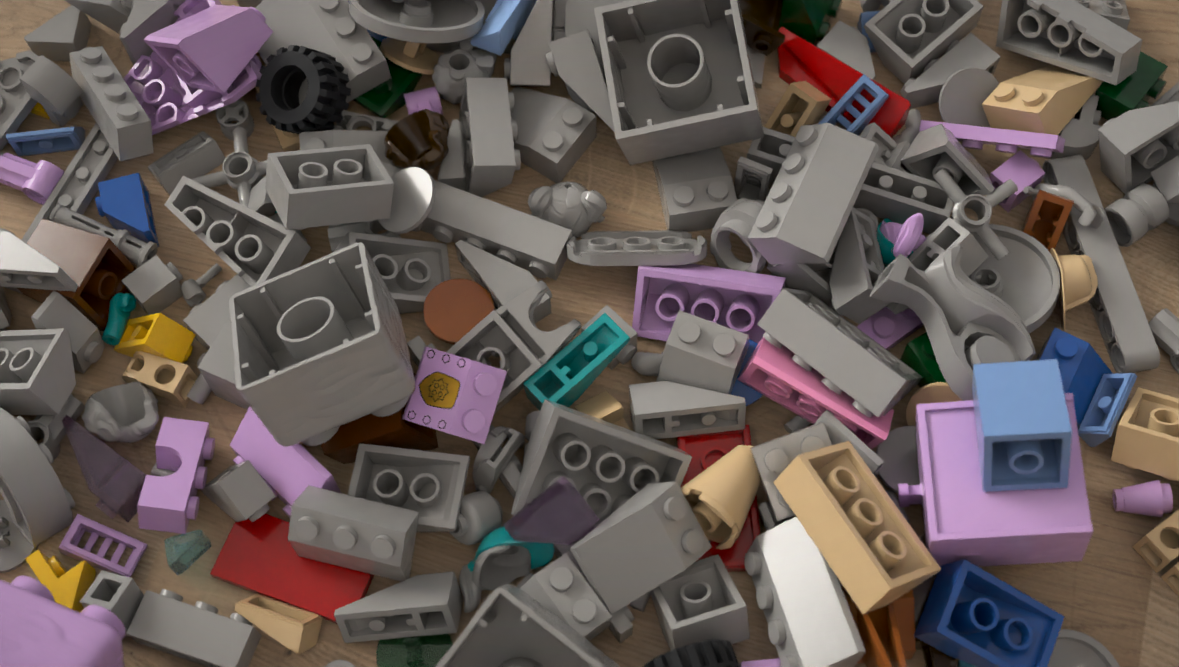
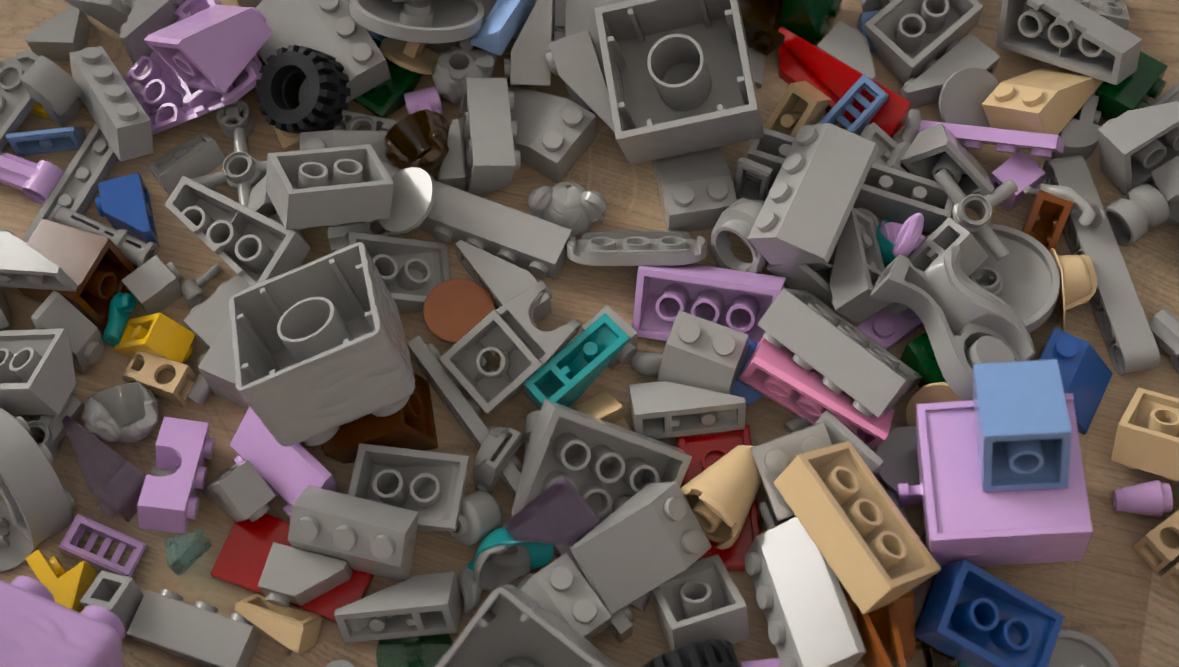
(300, 575): none -> light grey slope
(455, 395): lavender slope -> none
(1106, 407): medium blue slope -> none

